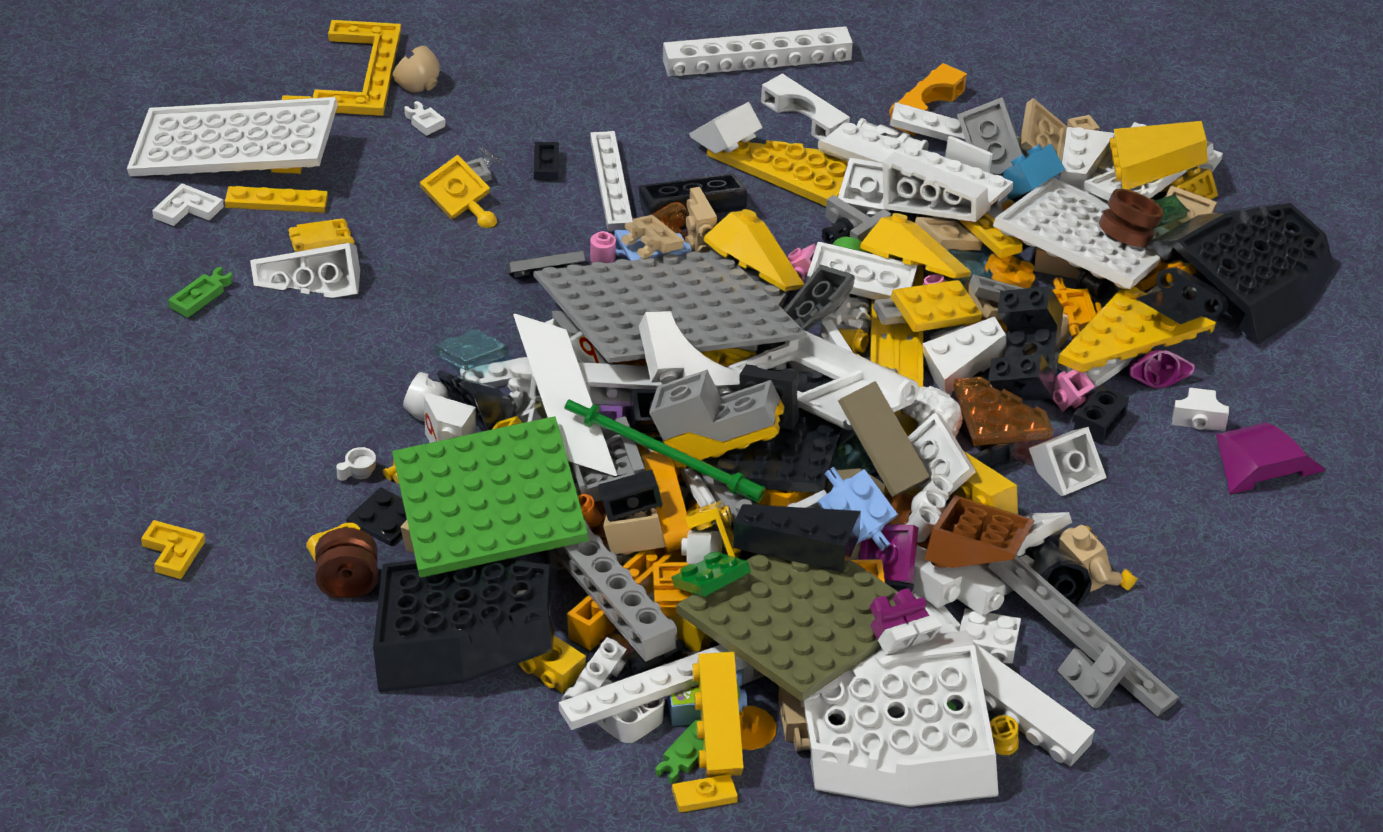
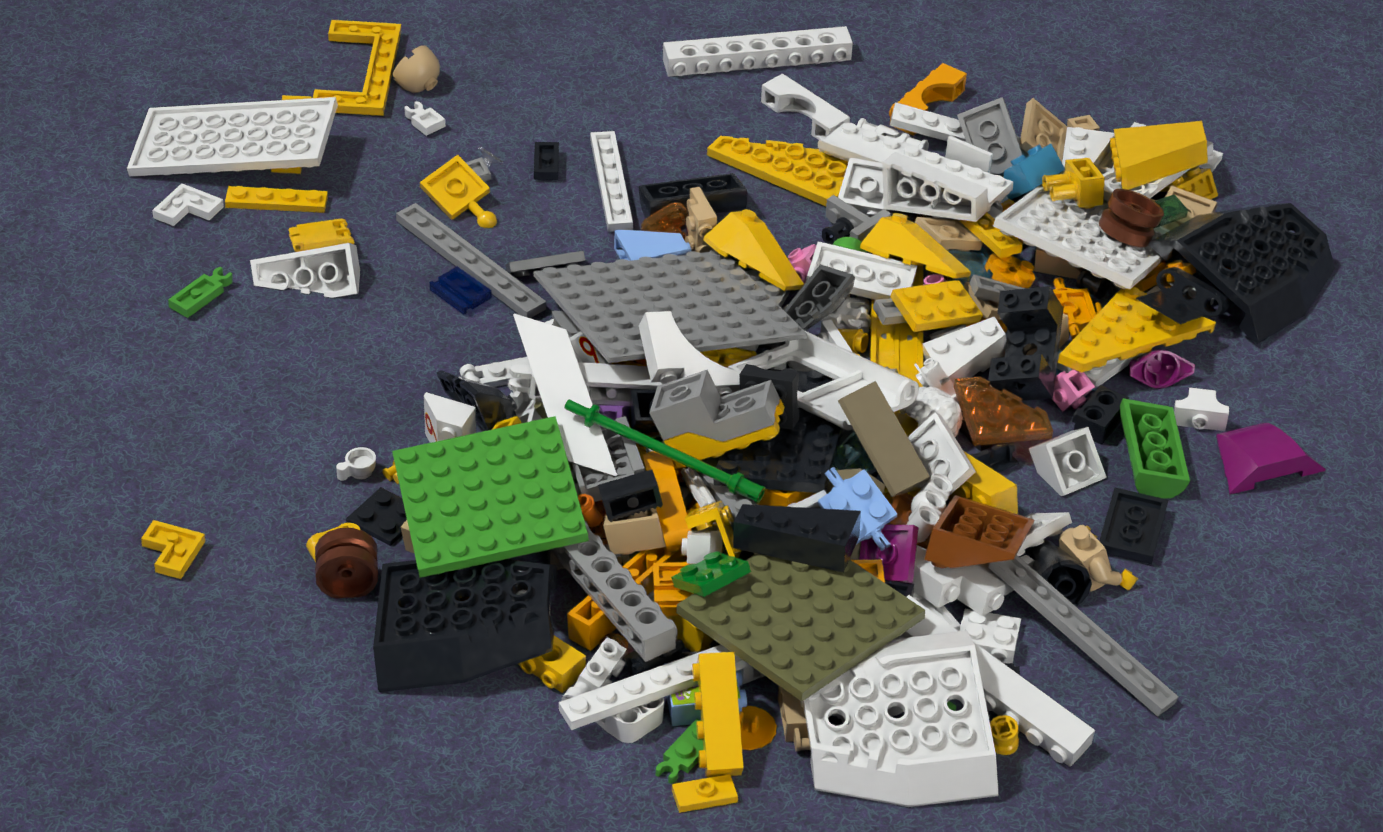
(415, 395): white helmet -> none
(460, 290): none -> clear blue plate
(471, 260): none -> light grey plate
(471, 349): clear light blue plate -> none
(603, 247): bright pink brick -> none
(653, 234): tan plate -> none
(728, 129): white slope -> none
(902, 624): hips -> none
(931, 374): none -> white hinge
(1079, 182): none -> yellow brick
(1096, 679): light grey plate -> none
(1133, 525): none -> black plate
(1154, 448): none -> bright green brick

